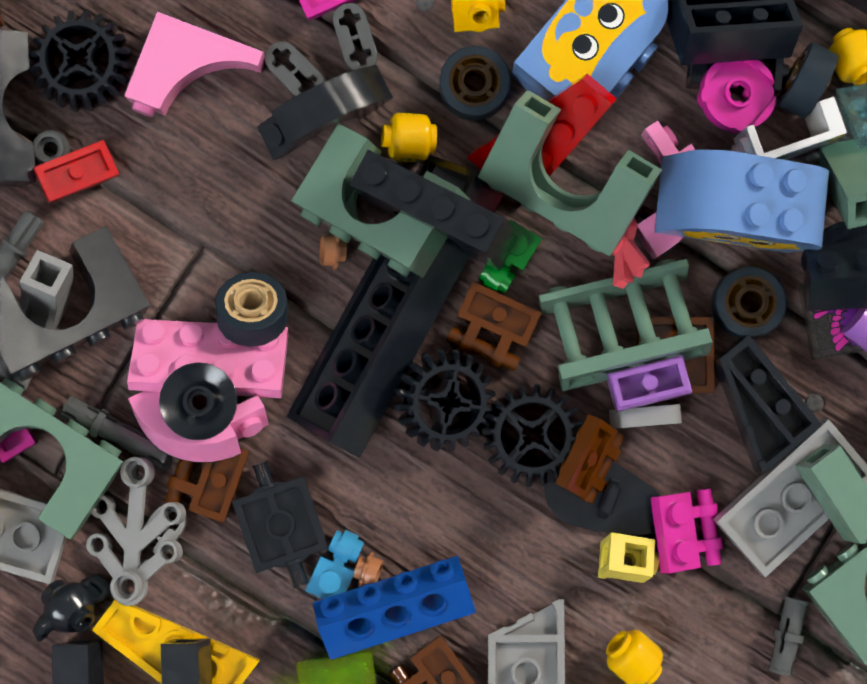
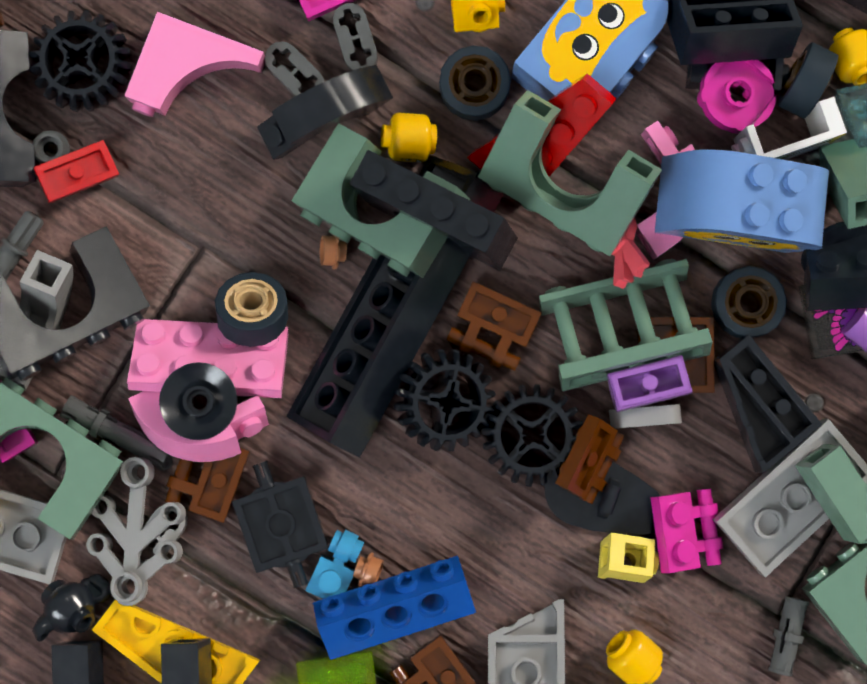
(518, 258): green plate -> none

